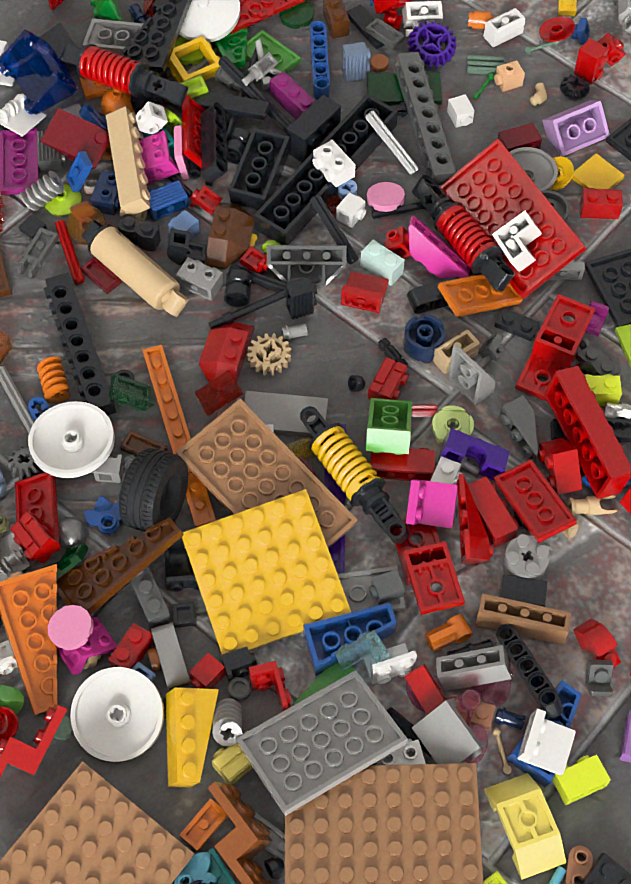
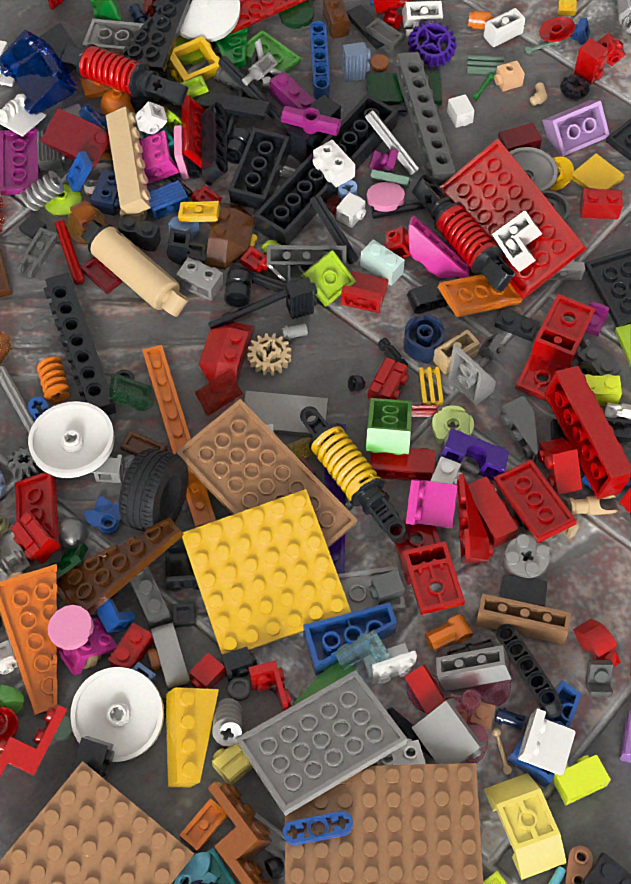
(95, 754): none -> black brick
(112, 619): none -> blue panel
(199, 211): none -> yellow plate
(311, 120): none -> magenta piece
(329, 277): none -> lime tile
(337, 831): none -> blue beam
(383, 162): none -> magenta bracket
(389, 177): none -> tile
(429, 372): none -> yellow tile

